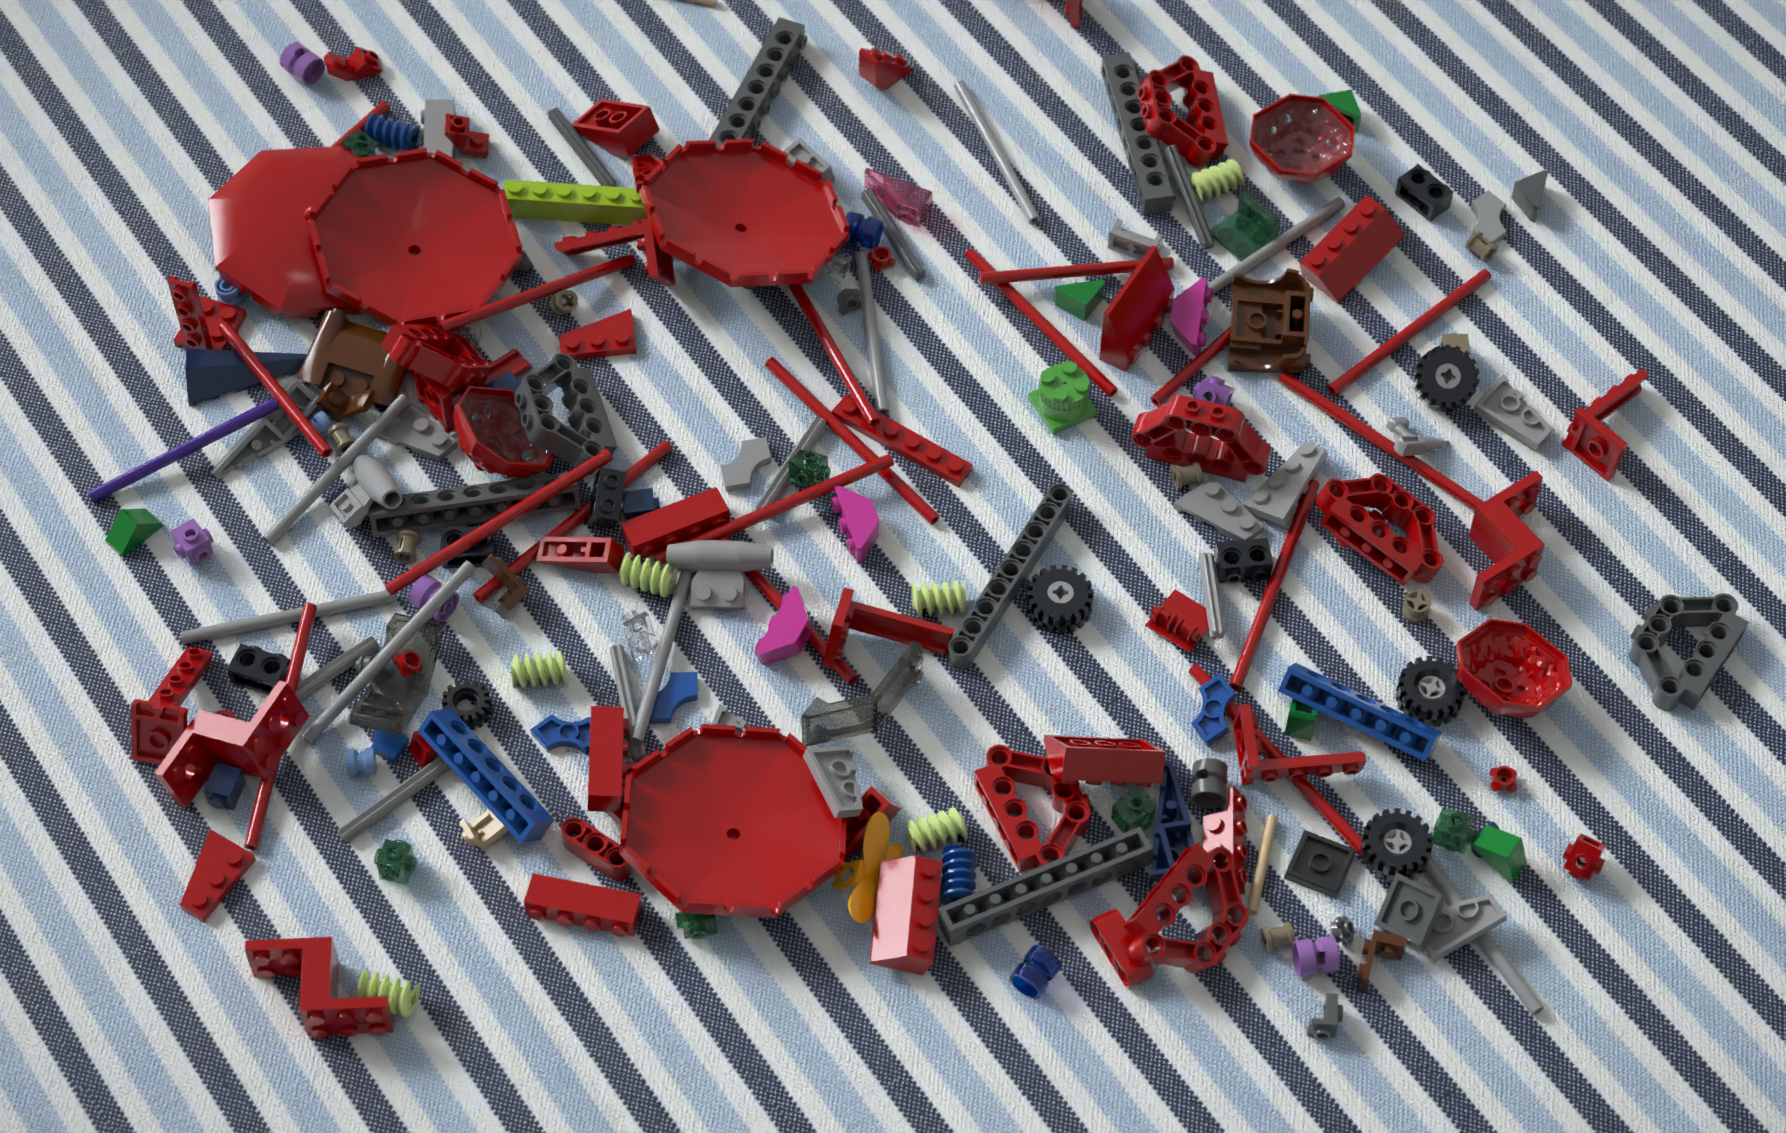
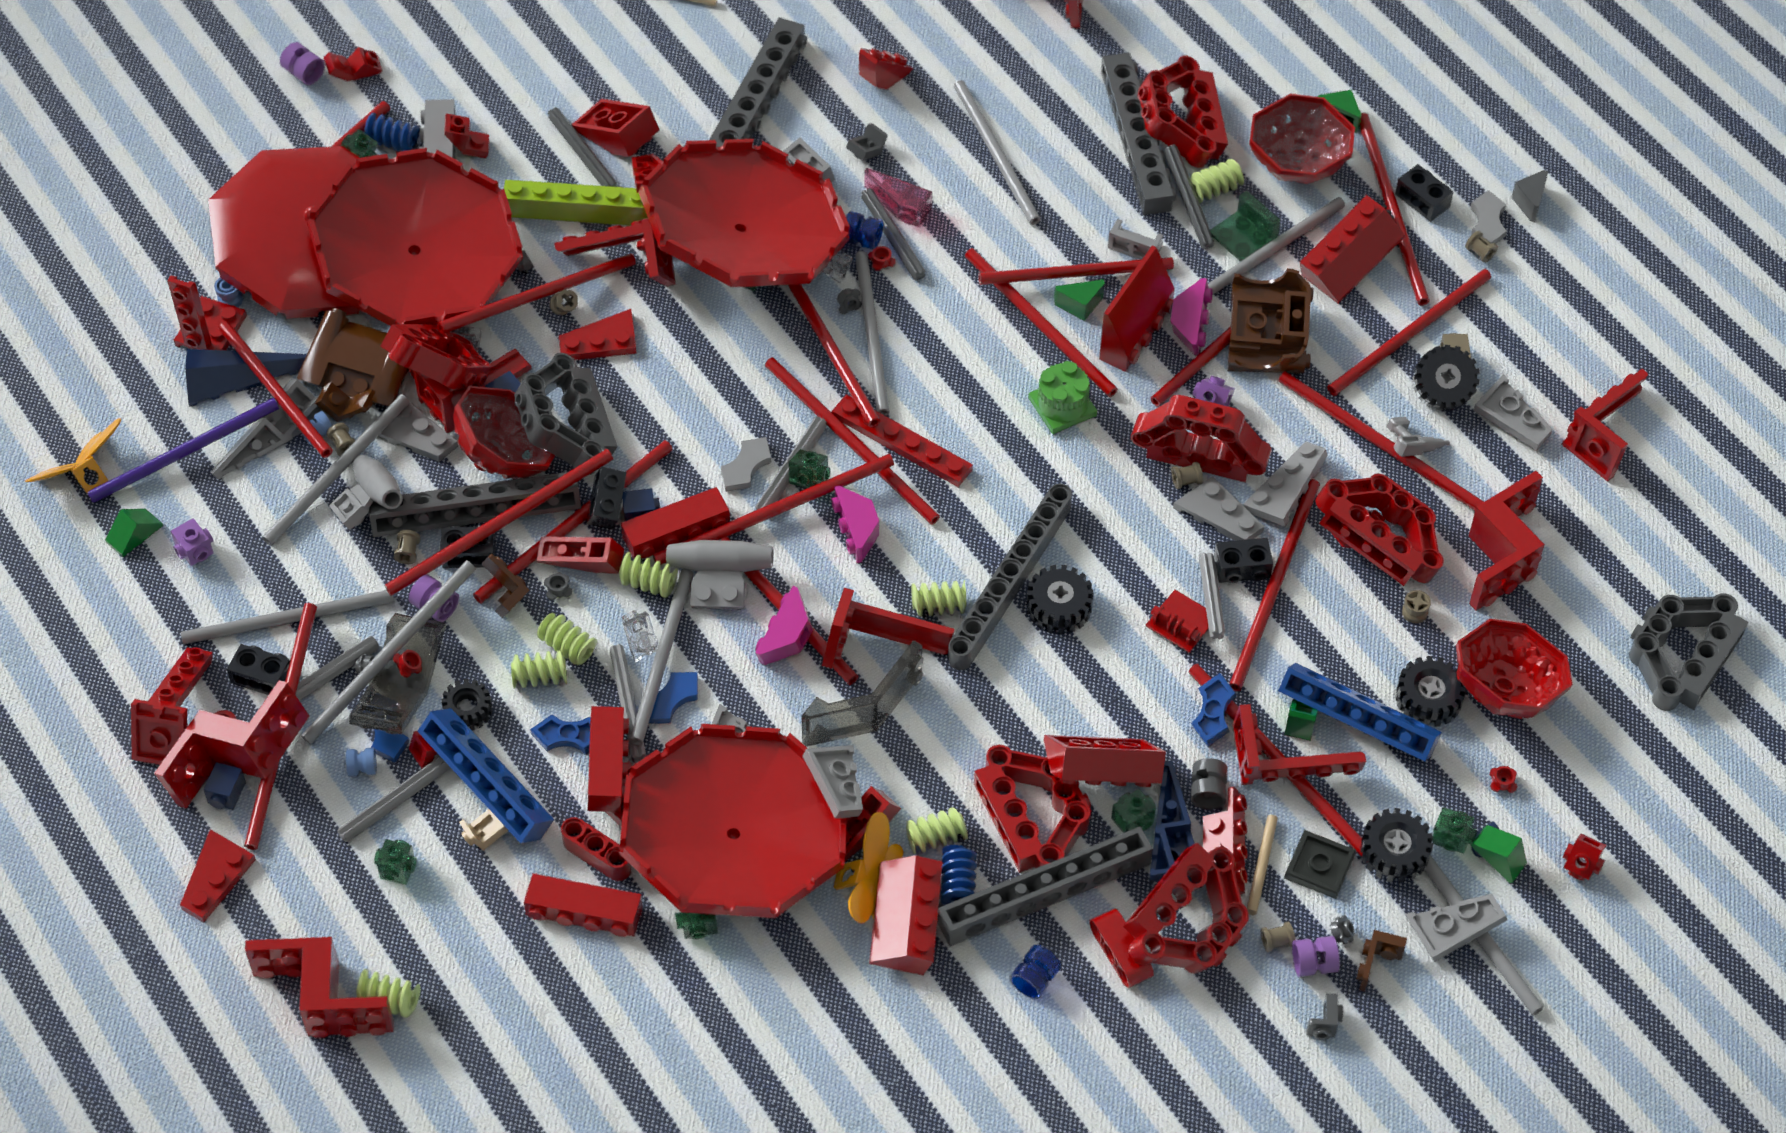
(84, 460): none -> light orange piece
(557, 580): none -> dark grey plate
(566, 638): none -> yellowish green piece
(869, 144): none -> dark grey bracket
(1391, 203): none -> red piece
(1410, 910): dark grey hinge -> none

